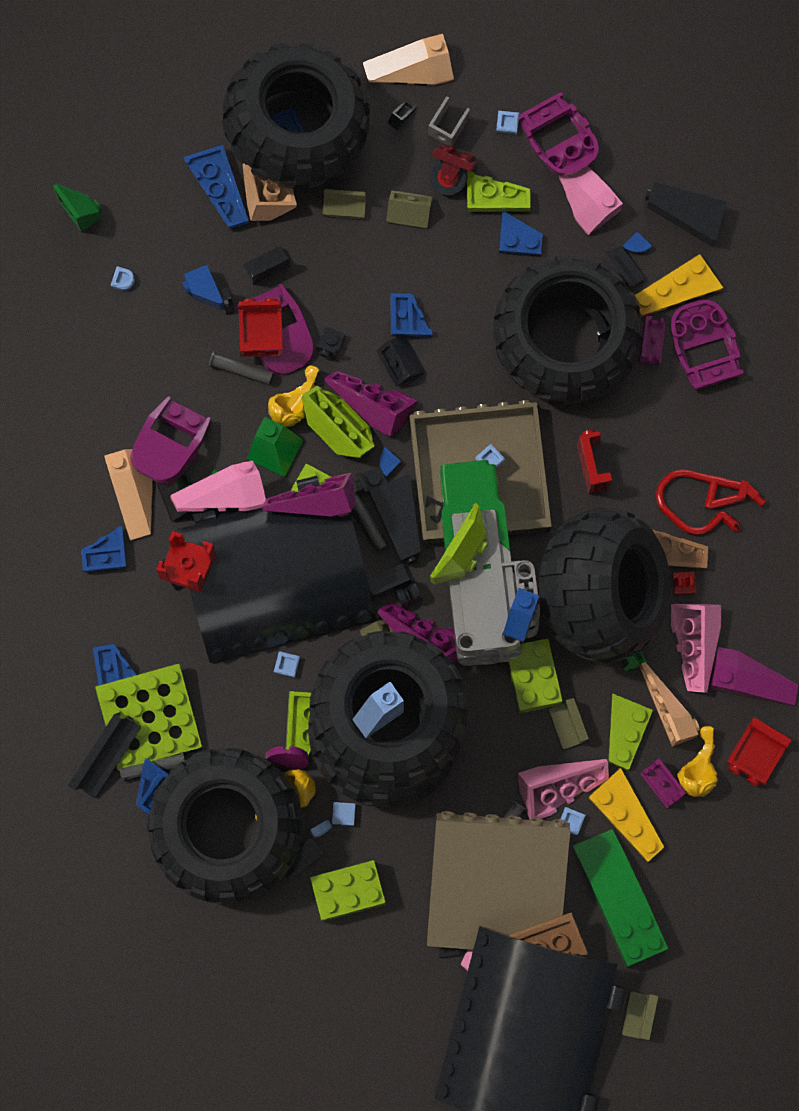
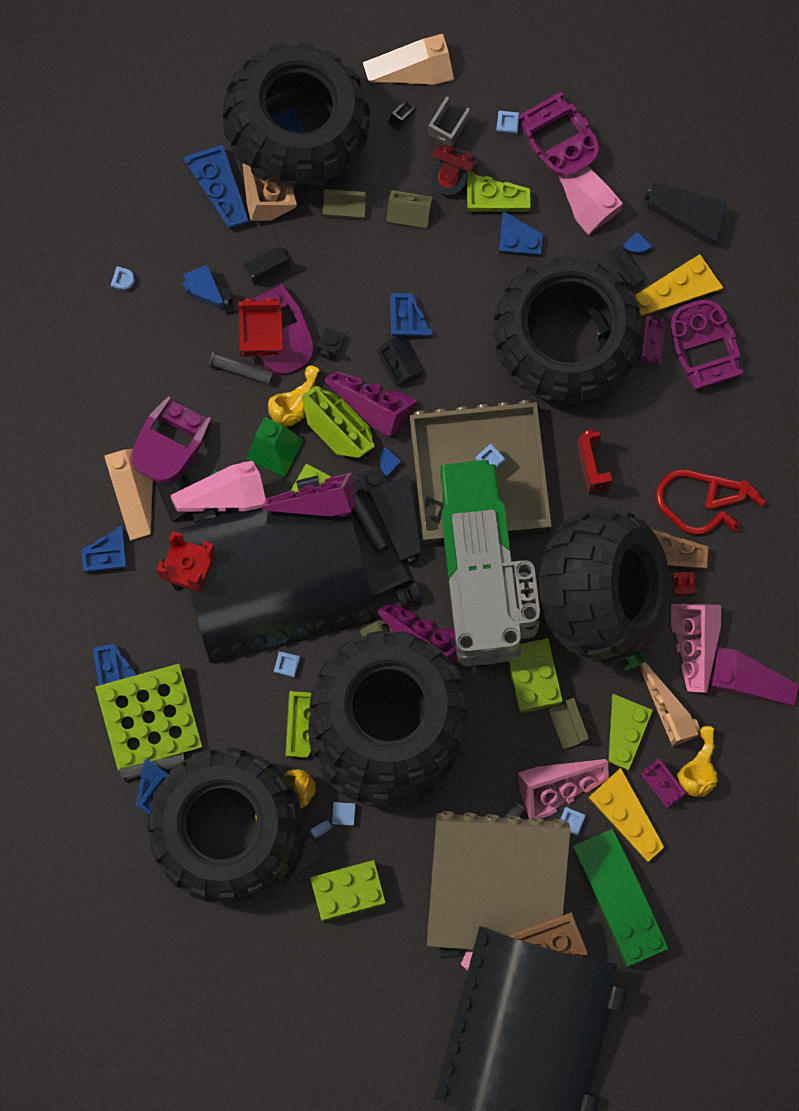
(78, 206): green slope -> none
(105, 754): black panel -> none
(288, 759): magenta tile -> none
(379, 710): light blue slope -> none
(463, 549): lime wedge -> none
(521, 614): blue slope -> none
(639, 1015): olive panel -> none
(757, 752): red panel -> none

